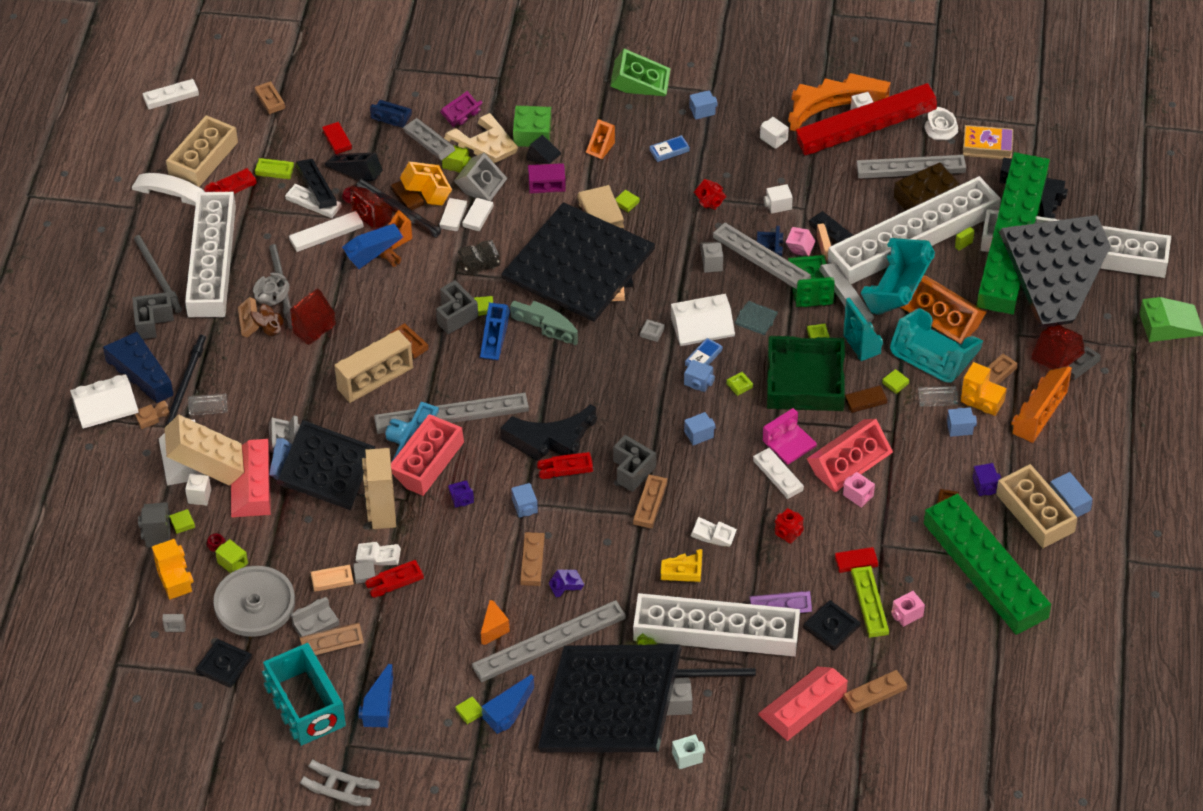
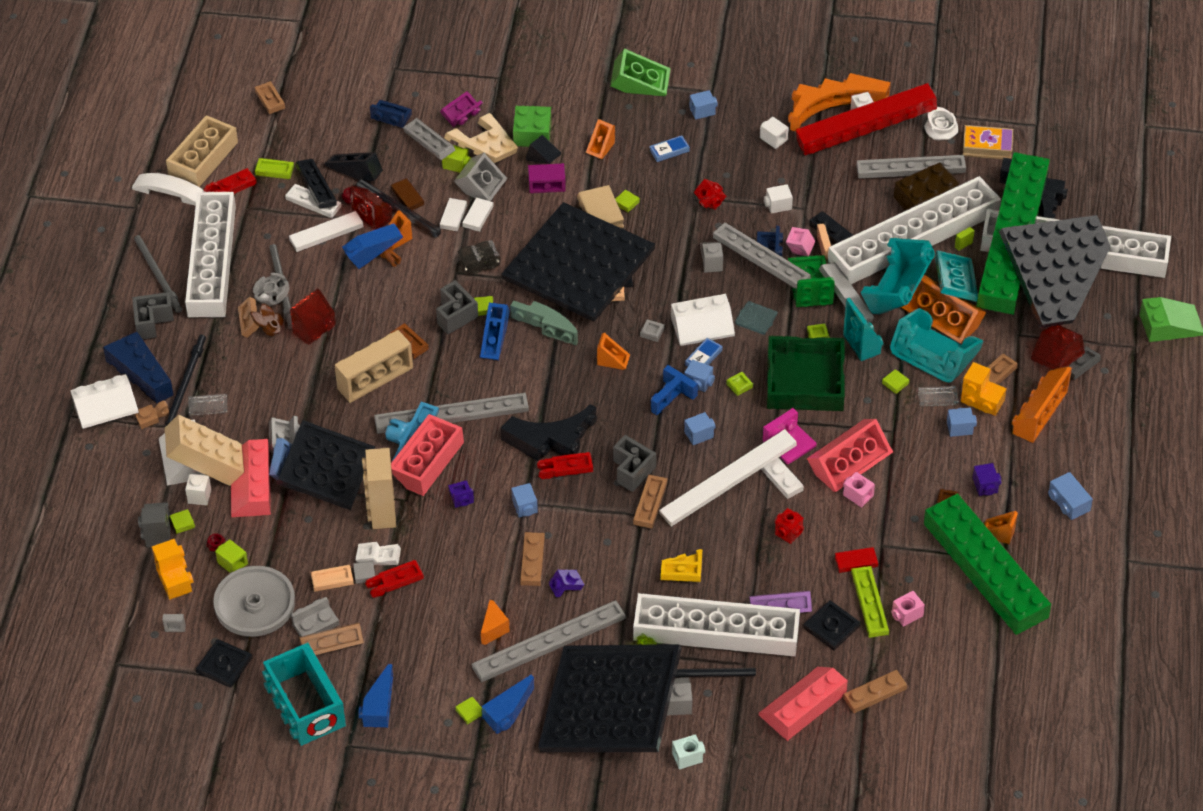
(170, 94): white plate -> none
(334, 775): light grey piece -> none
(337, 137): red tile -> none
(428, 180): light orange brick -> none
(611, 354): none -> orange slope
(675, 384): none -> blue bracket
(716, 534): white slope -> none
(728, 477): none -> white tile
(866, 399): reddish brown tile -> none
(956, 275): none -> teal tile
(1002, 526): none -> orange slope
(1036, 506): tan brick -> none

